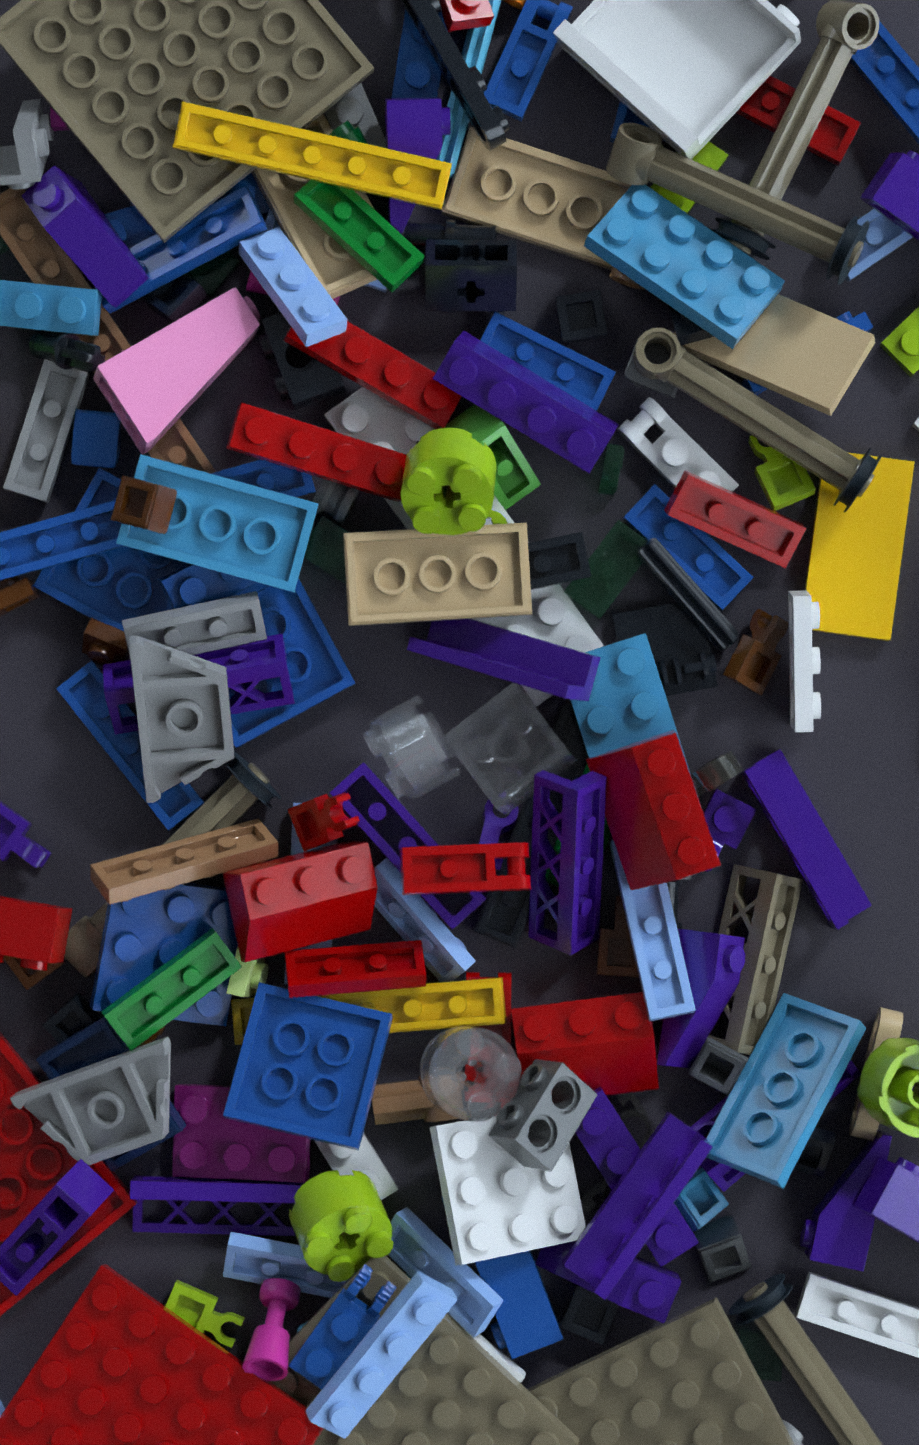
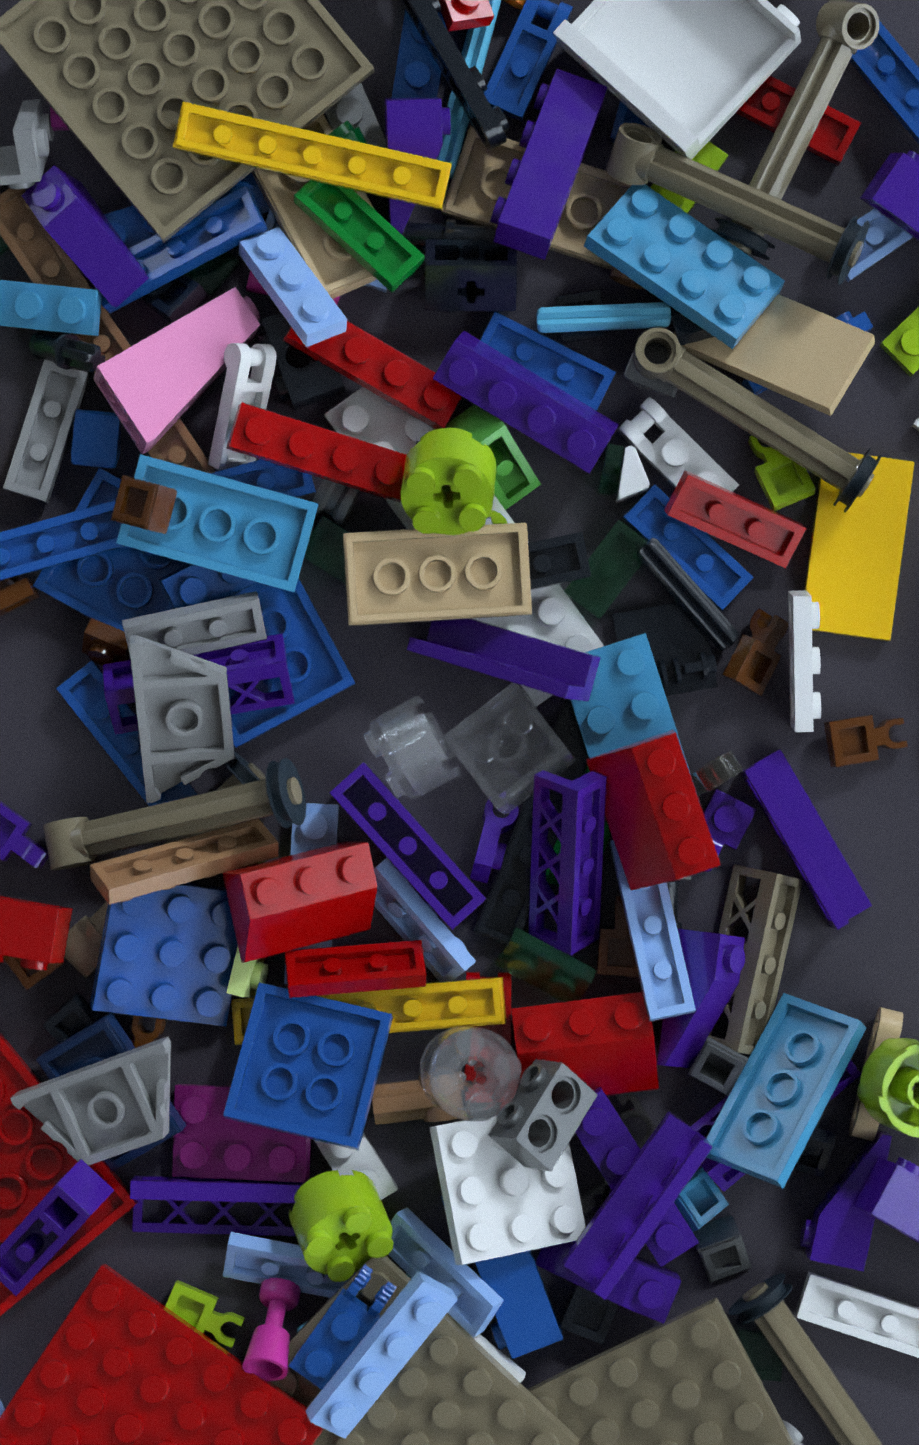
(80, 840): none -> dark tan piece
(171, 989): green plate -> none
(239, 389): none -> white plate
(321, 820): red plate -> none
(463, 868): red plate -> none
(545, 967): none -> clear green plate
(549, 164): none -> dark purple brick
(603, 317): none -> medium azure axle
(632, 477): none -> white slope
(857, 739): none -> reddish brown plate

